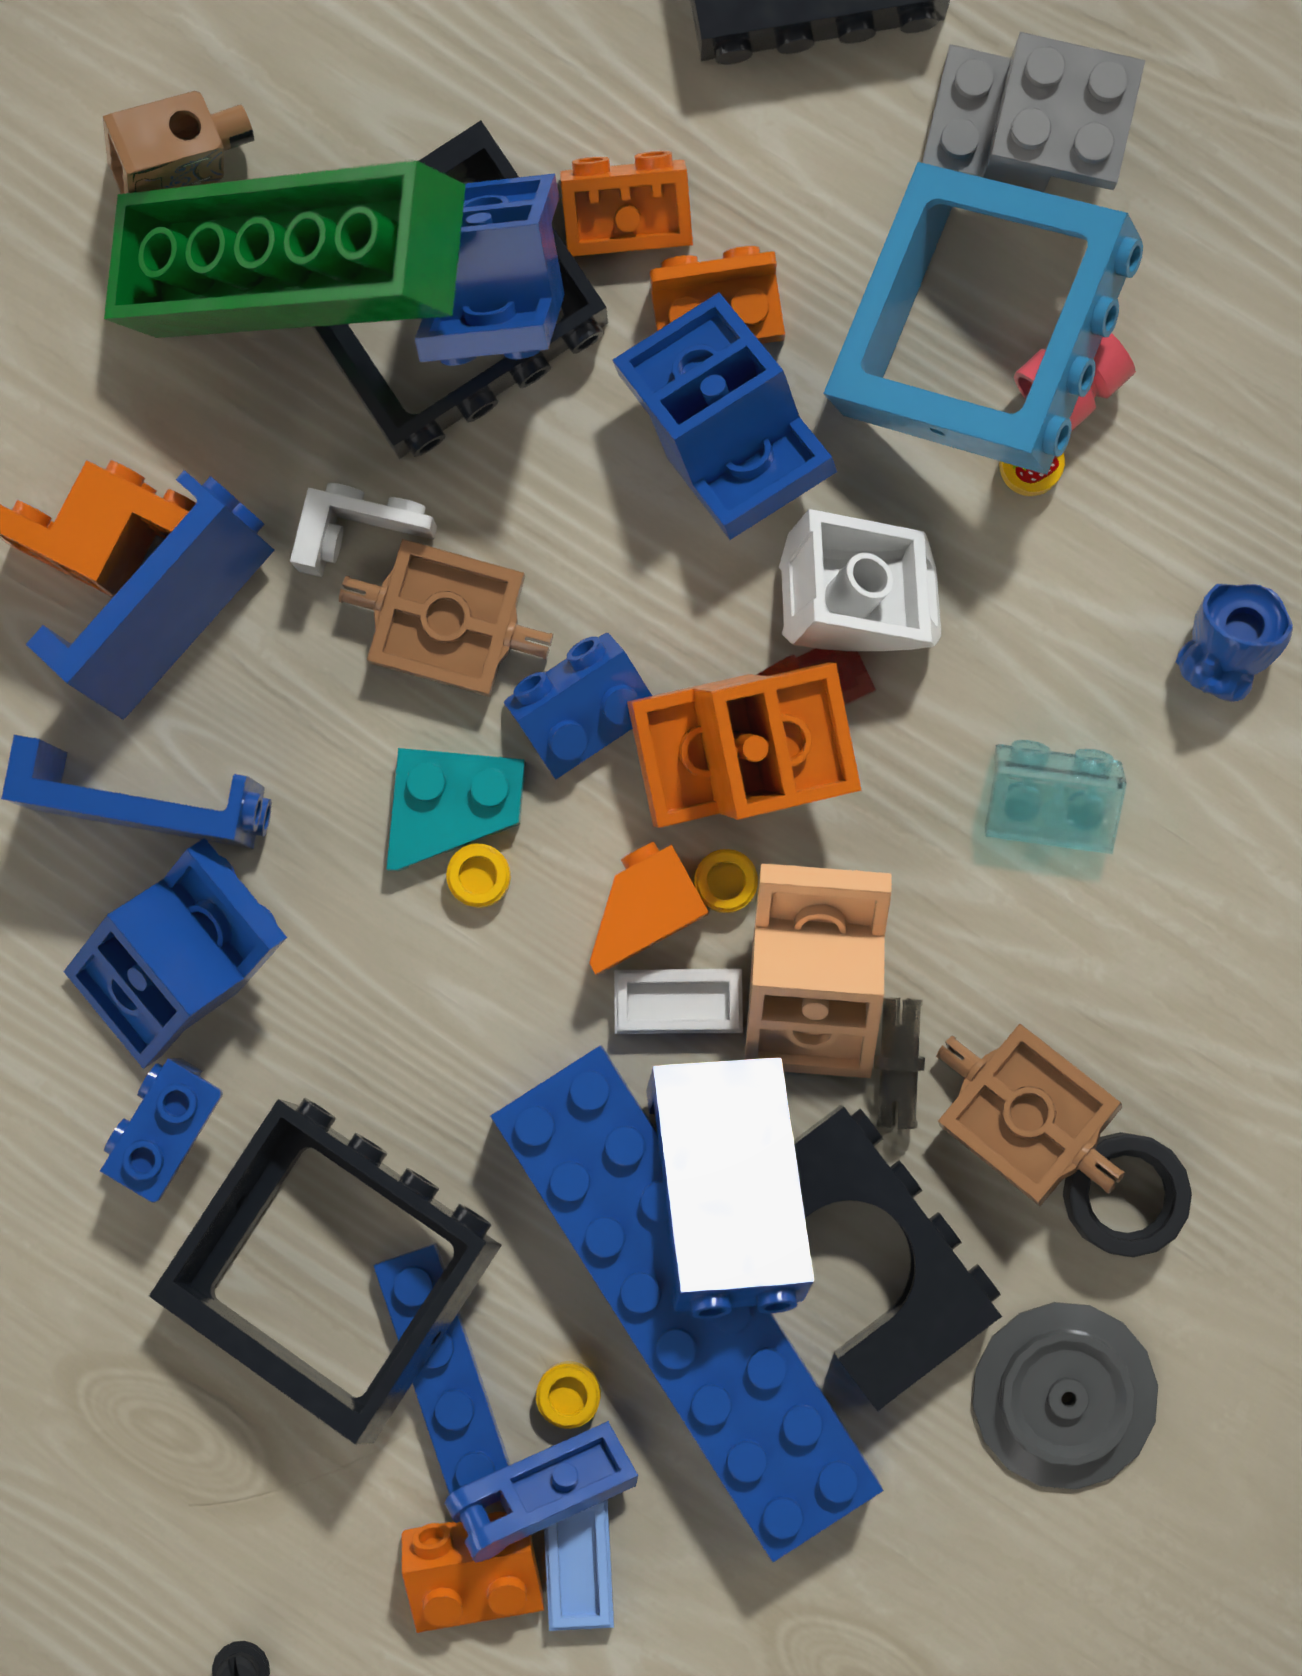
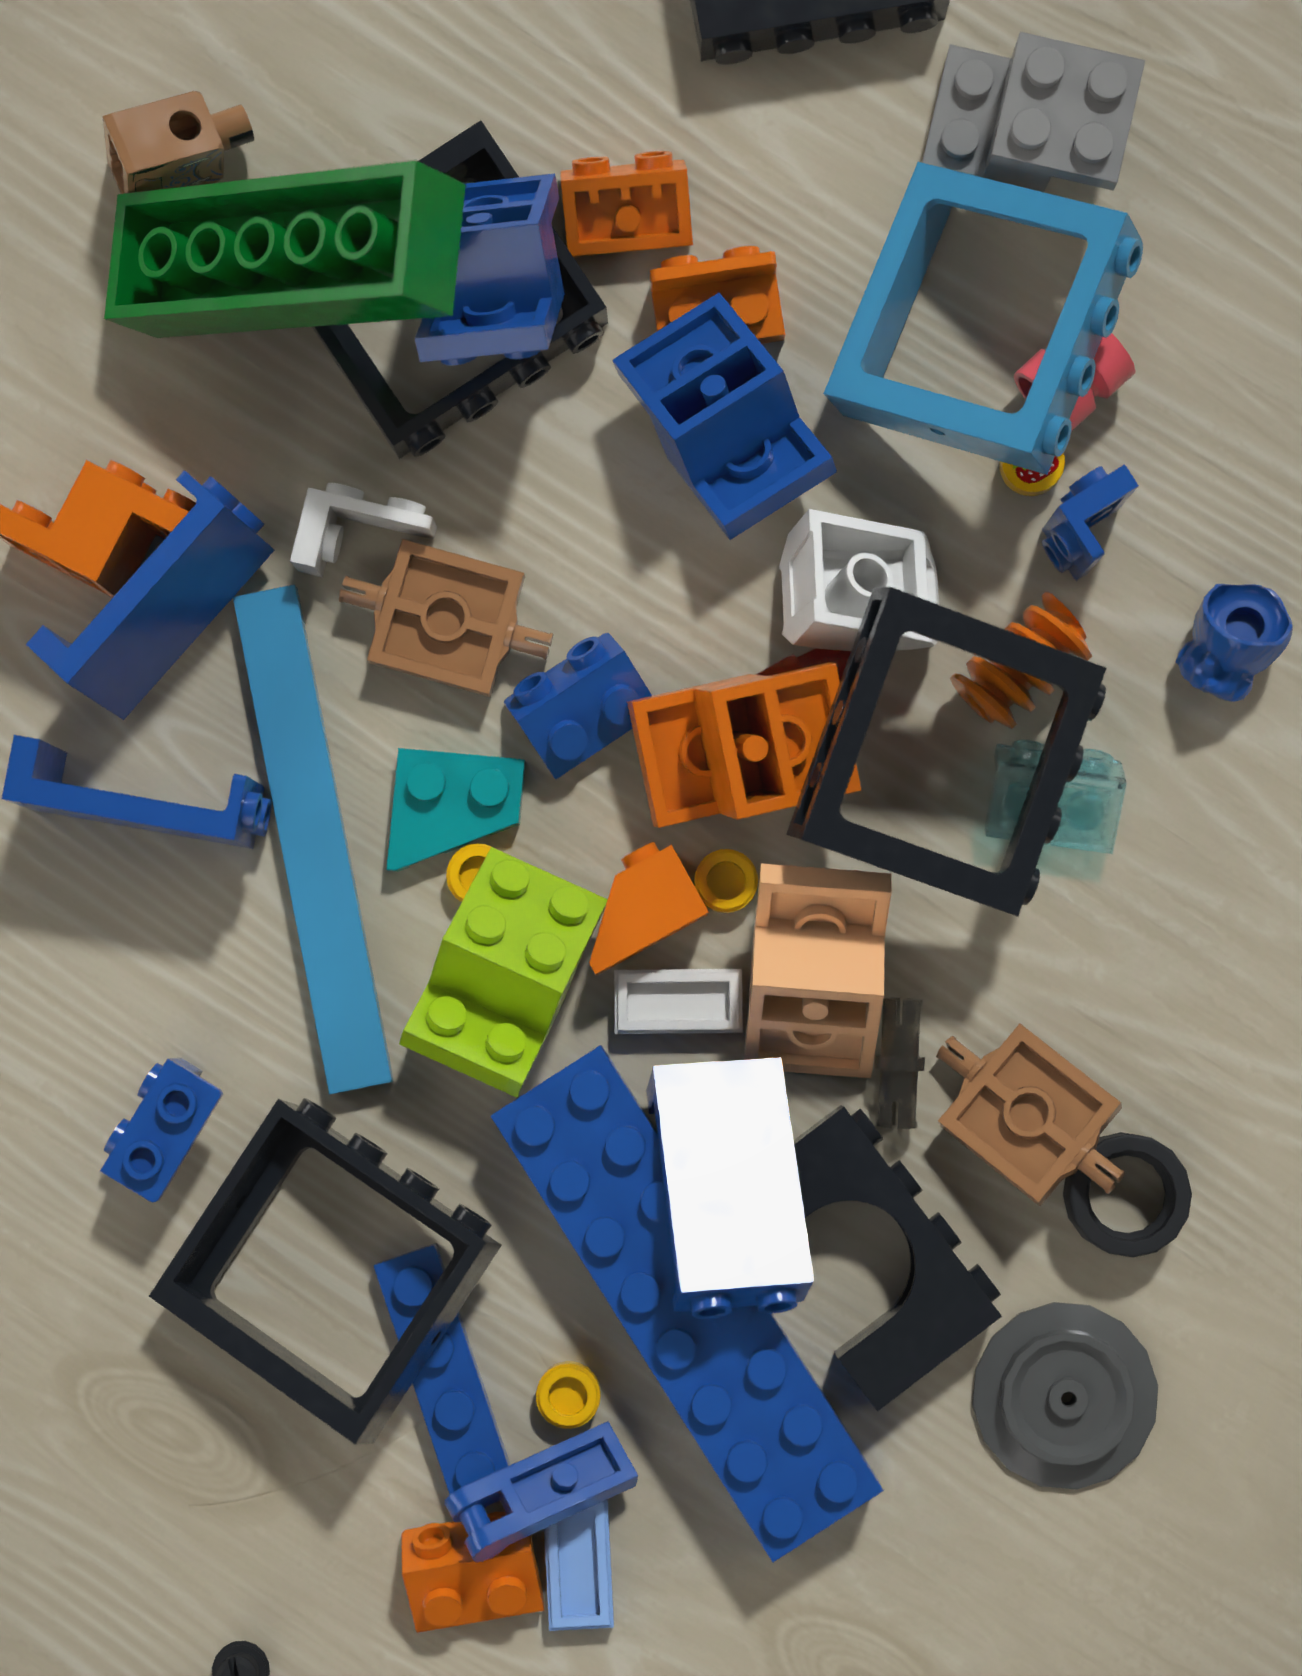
(174, 953): blue bracket -> none
(313, 839): none -> dark azure tile
(503, 972): none -> lime bracket
(818, 811): none -> black piece
(997, 687): none -> orange piece
(1091, 499): none -> blue bracket

